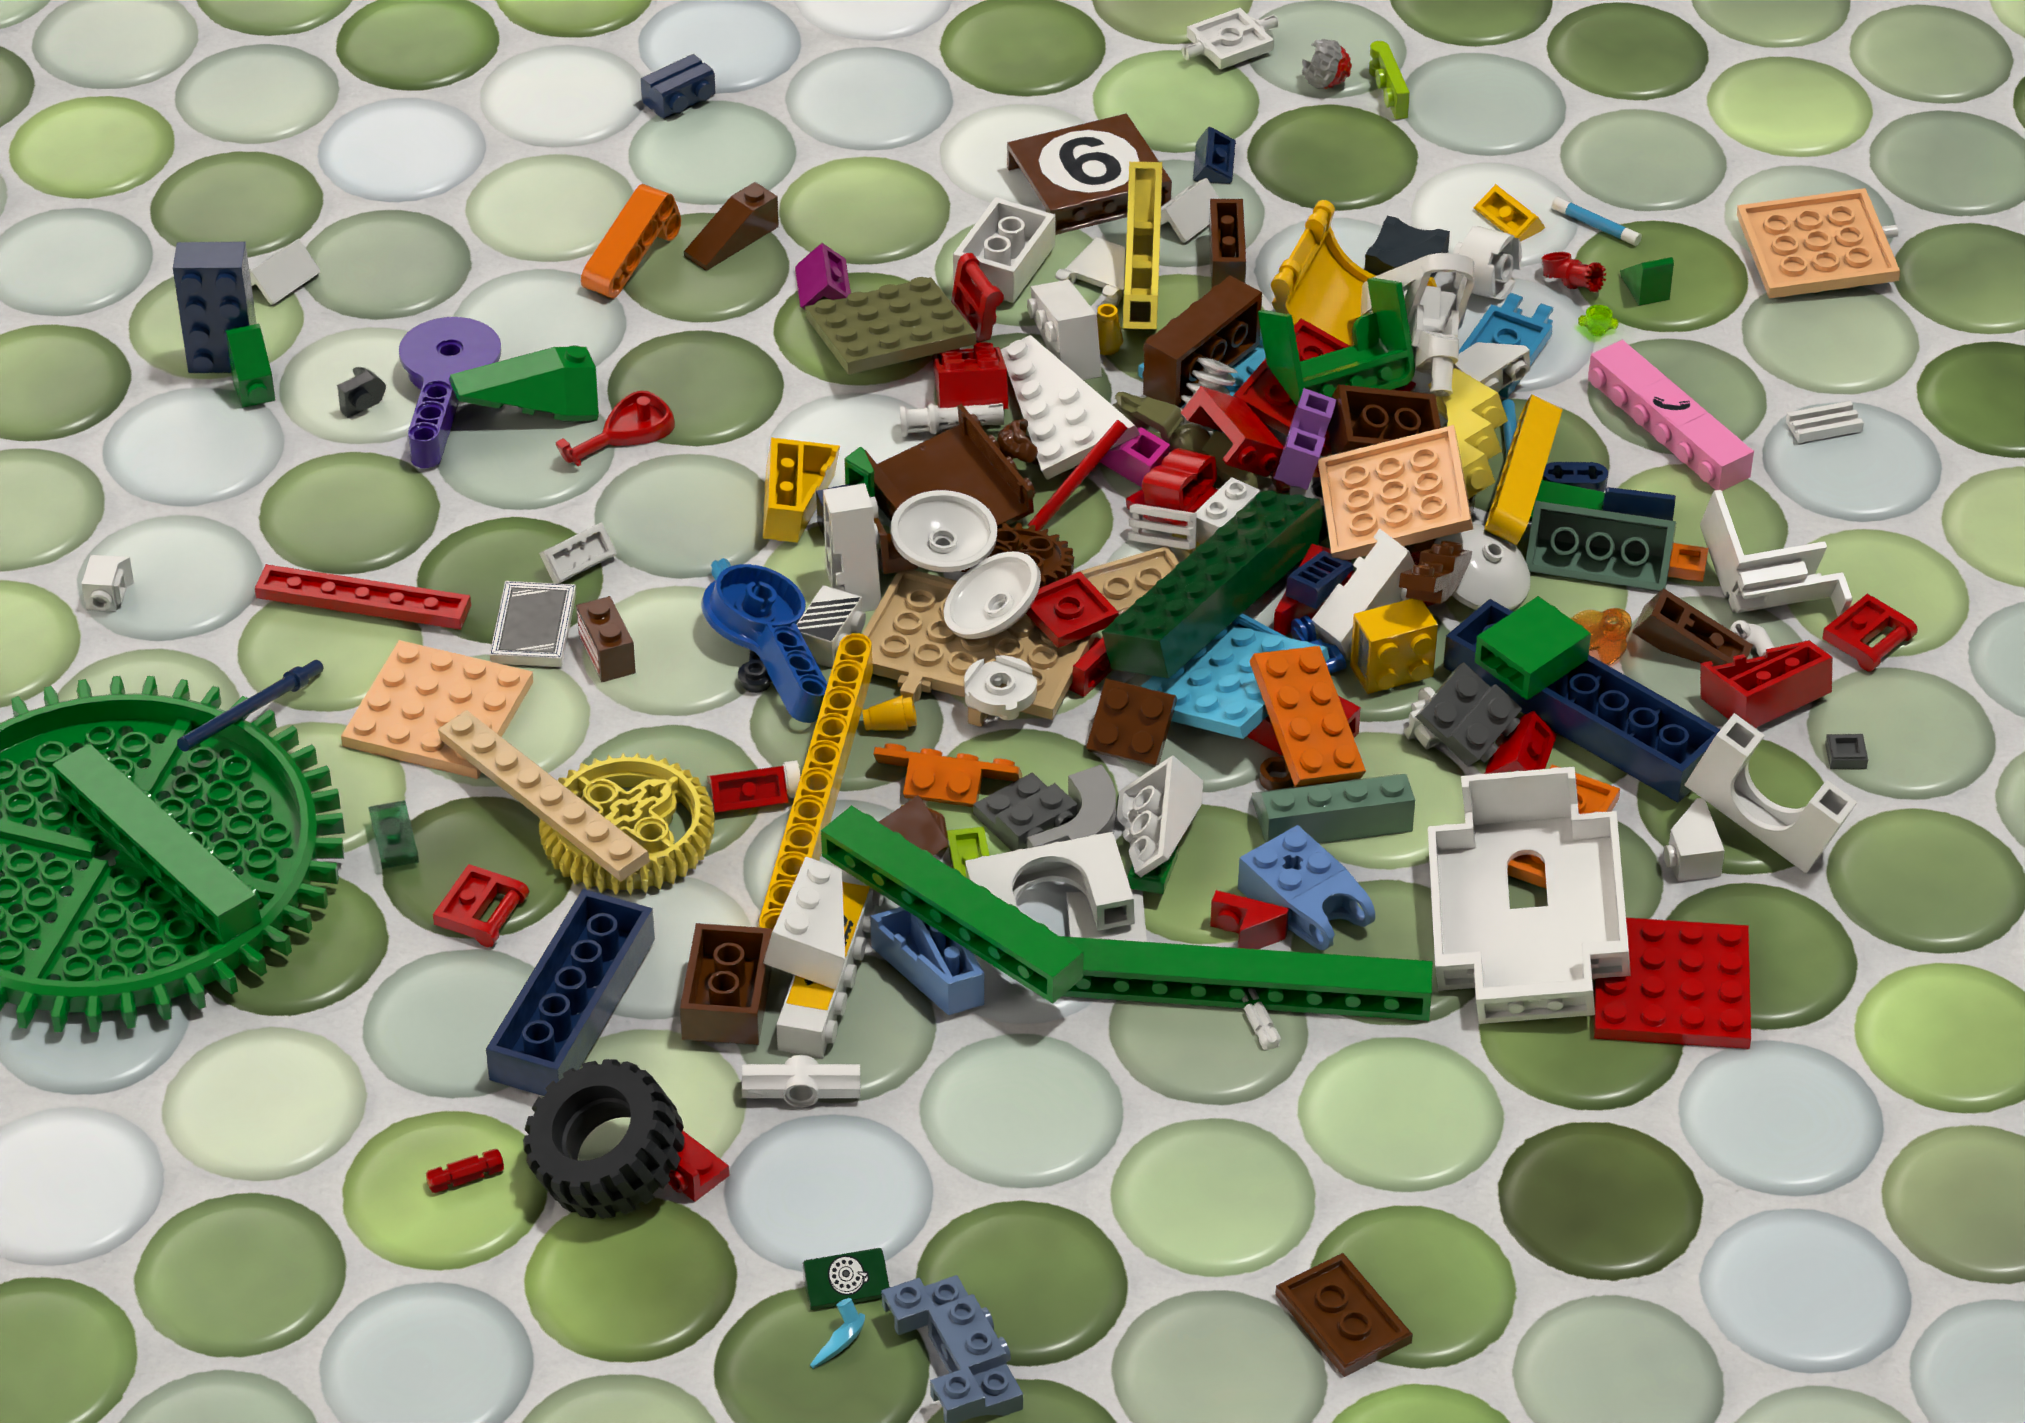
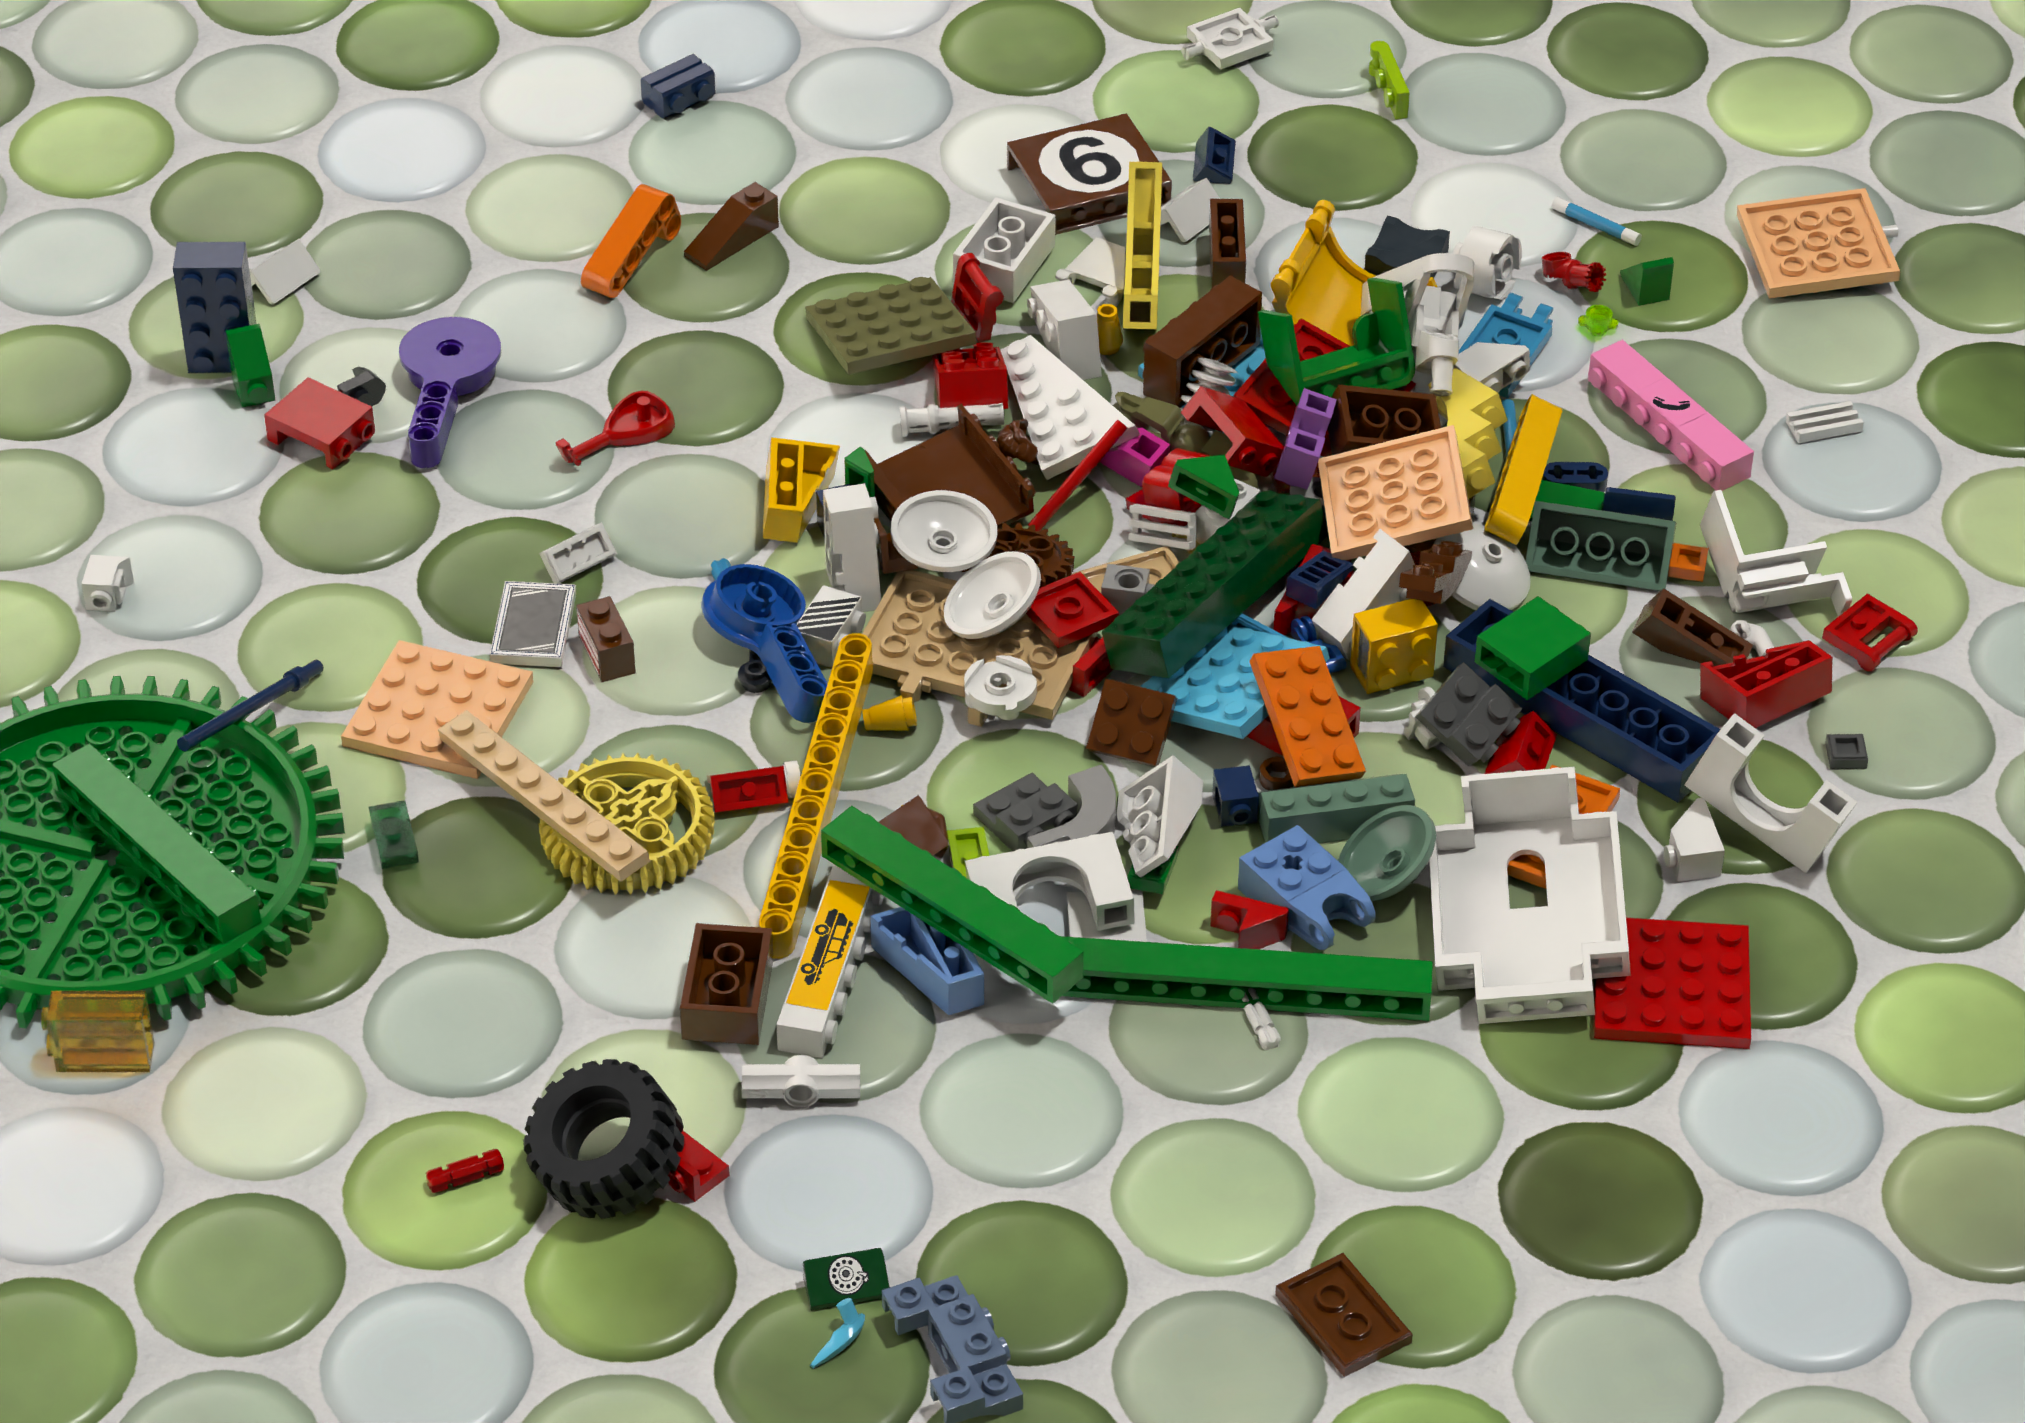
(99, 1031): none -> clear yellow brick
(321, 420): none -> panel
(363, 596): red plate -> none
(470, 899): red plate -> none
(546, 380): green wedge -> none
(570, 992): dark blue brick -> none
(811, 926): white wedge -> none
(820, 275): magenta panel -> none
(944, 777): orange bracket -> none
(1125, 585): none -> light grey brick
(1207, 482): none -> green slope
(1235, 796): none -> dark blue brick
(1328, 65): light grey piece -> none
(1390, 850): none -> sand green dish
(1508, 214): yellow slope -> none
(1606, 637): clear orange plate -> none

